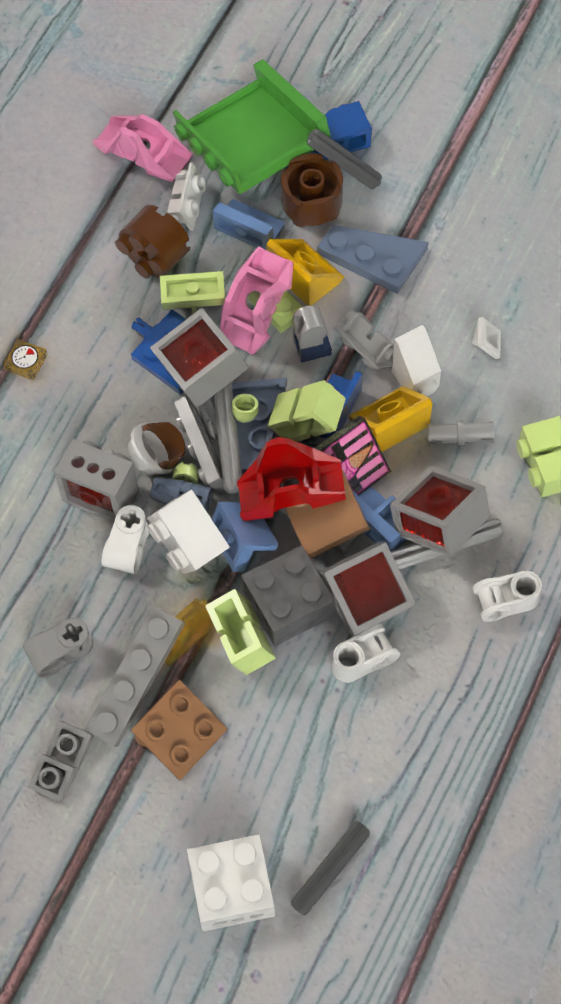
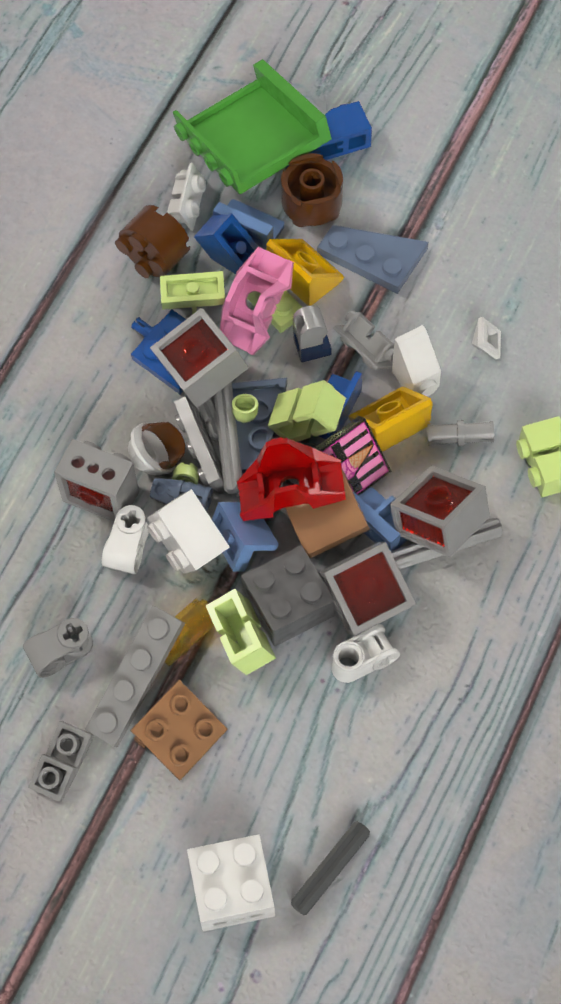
(25, 359): tile -> none
(124, 138): bright pink piece -> none
(226, 241): none -> blue slope
(344, 159): dark grey axle -> none
(500, 595): white piece -> none

